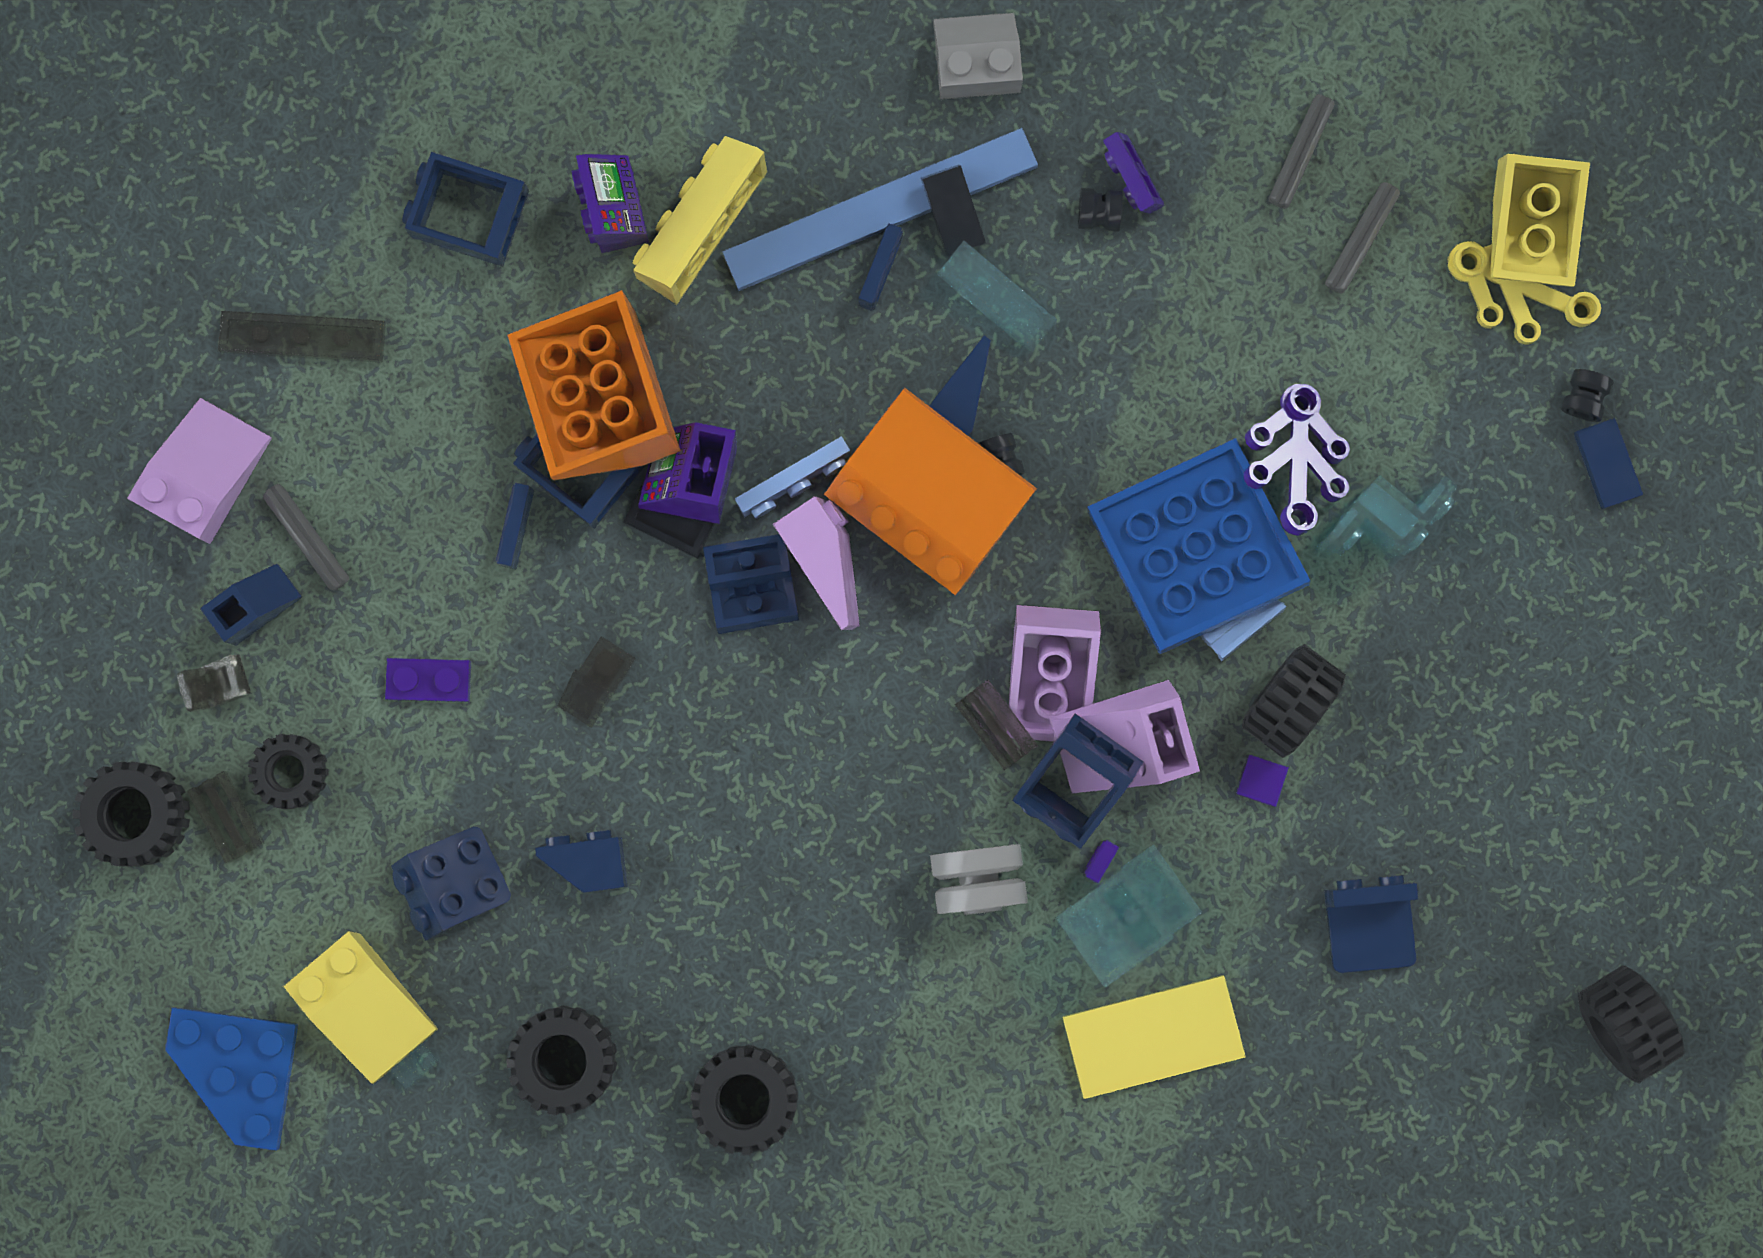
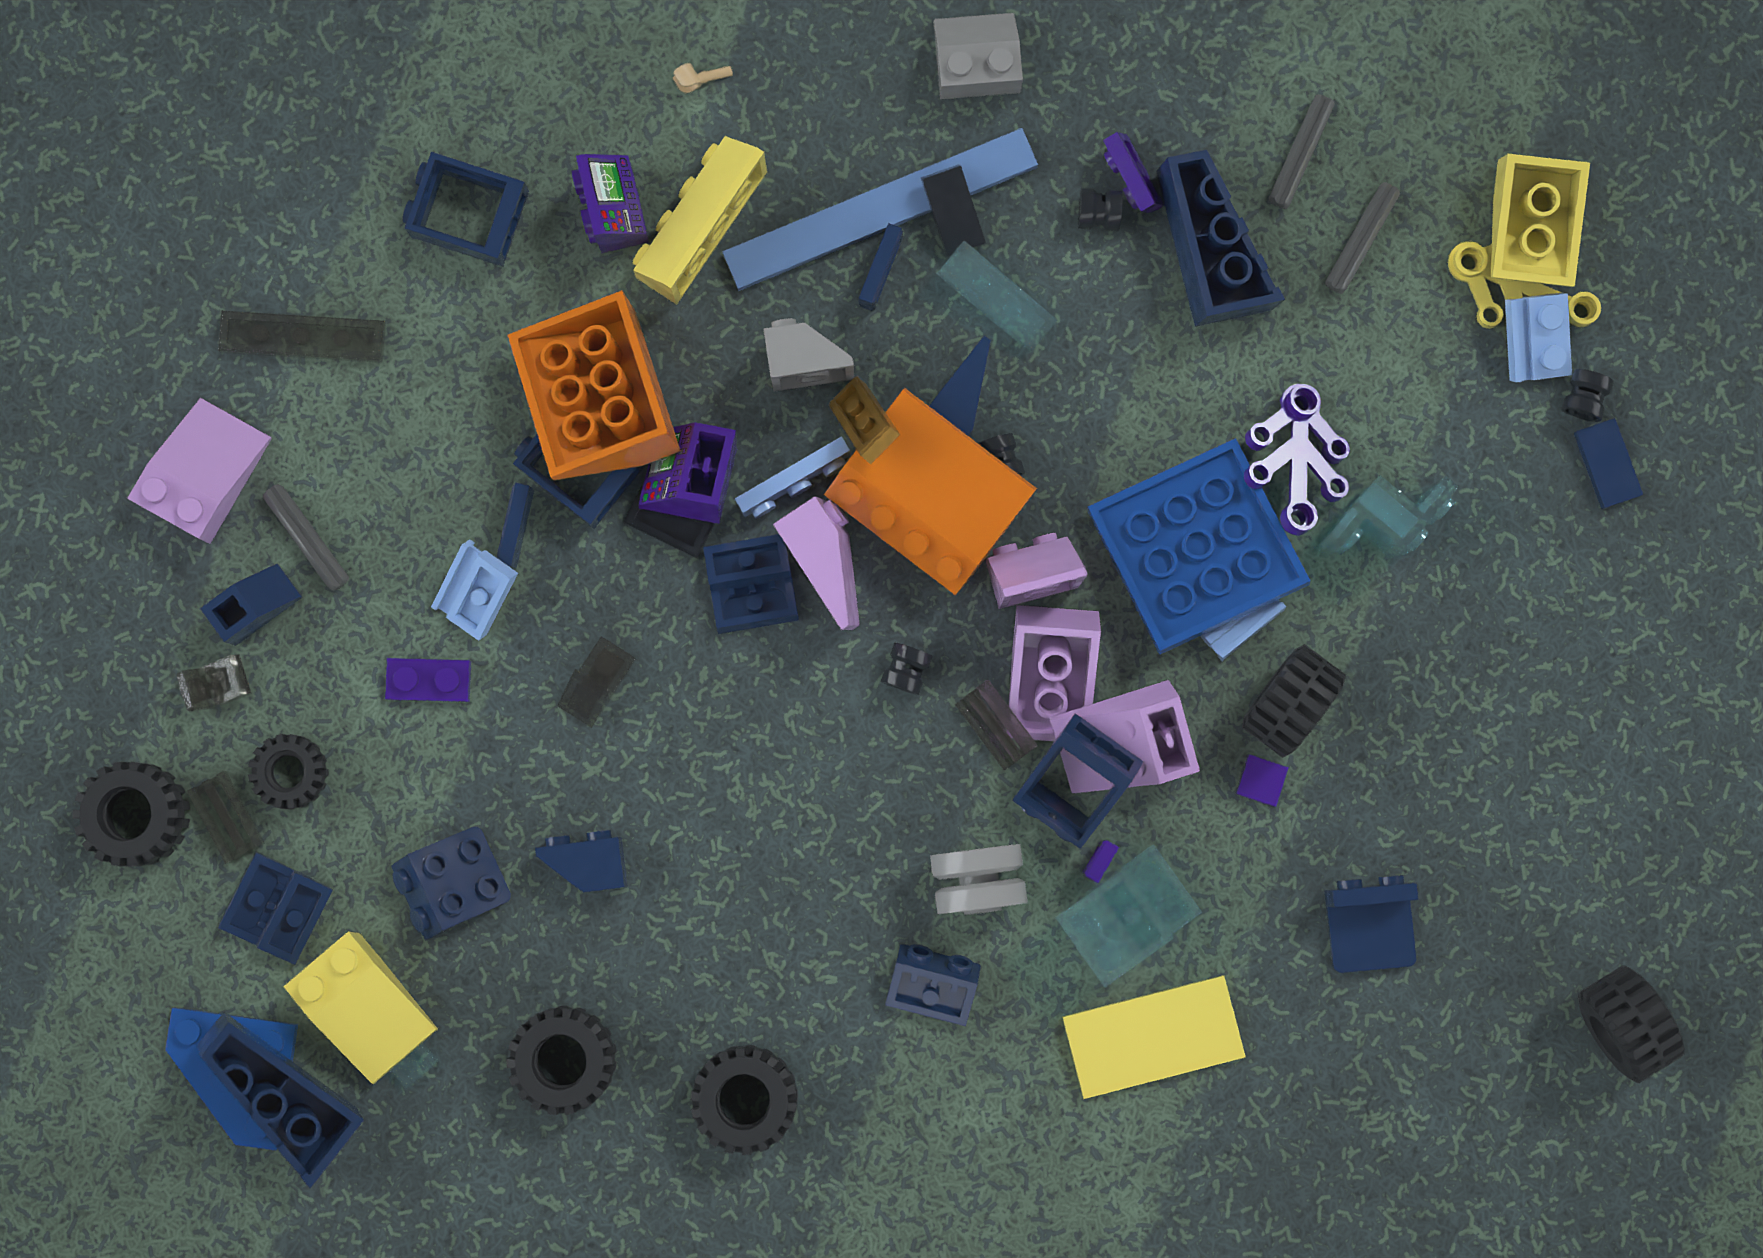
(275, 908): none -> dark blue slope
(284, 1100): none -> dark blue wedge
(474, 590): none -> light blue plate
(689, 80): none -> tan hand
(803, 357): none -> light grey slope
(863, 419): none -> pearl gold tile
(906, 678): none -> black wheel
(933, 984): none -> dark blue bracket
(1034, 571): none -> lavender slope
(1212, 243): none -> dark blue wedge
(1538, 337): none -> light blue plate

